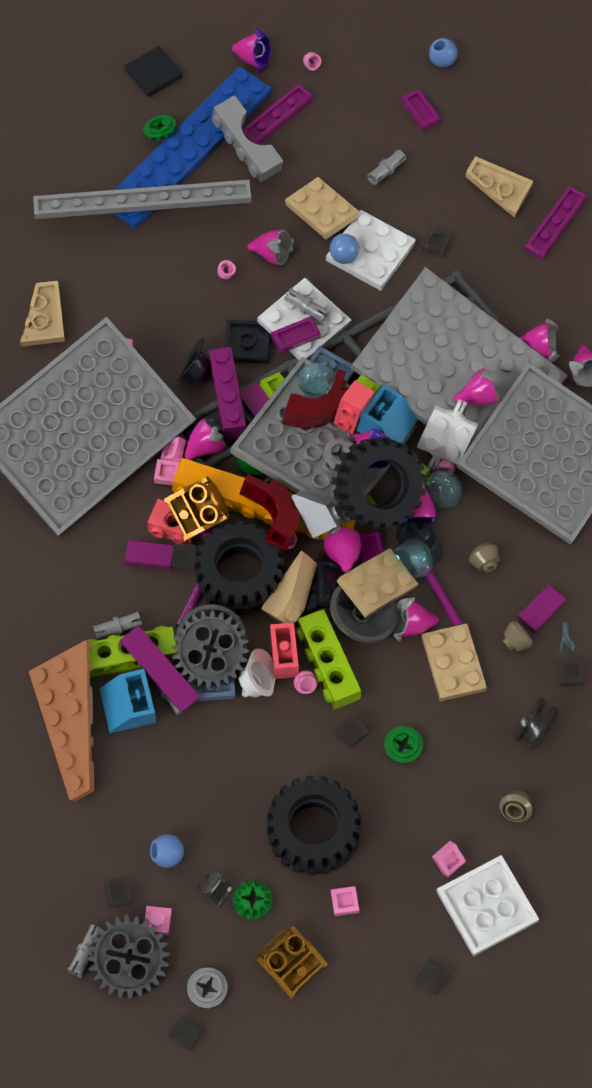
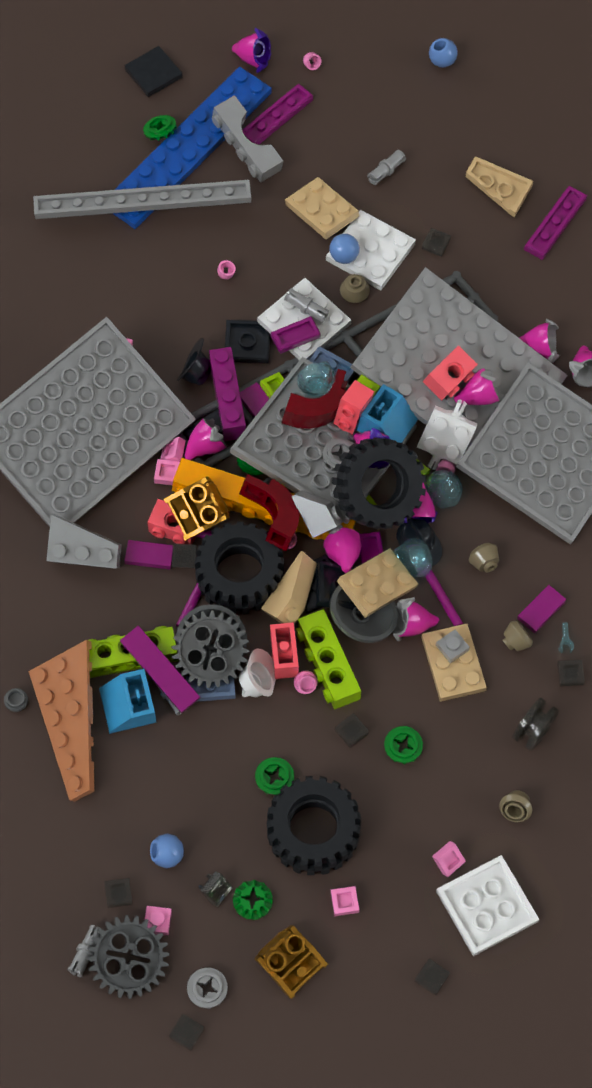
(16, 700): none -> dark grey plate
(45, 316): tan wing -> none
(80, 546): none -> light grey wedge
(117, 625): light grey pin -> none
(270, 766): none -> green gear
(273, 246): hat -> none
(354, 289): none -> dark tan cone
(420, 110): magenta tile -> none
(452, 646): none -> light grey plate
(460, 365): none -> coral brick

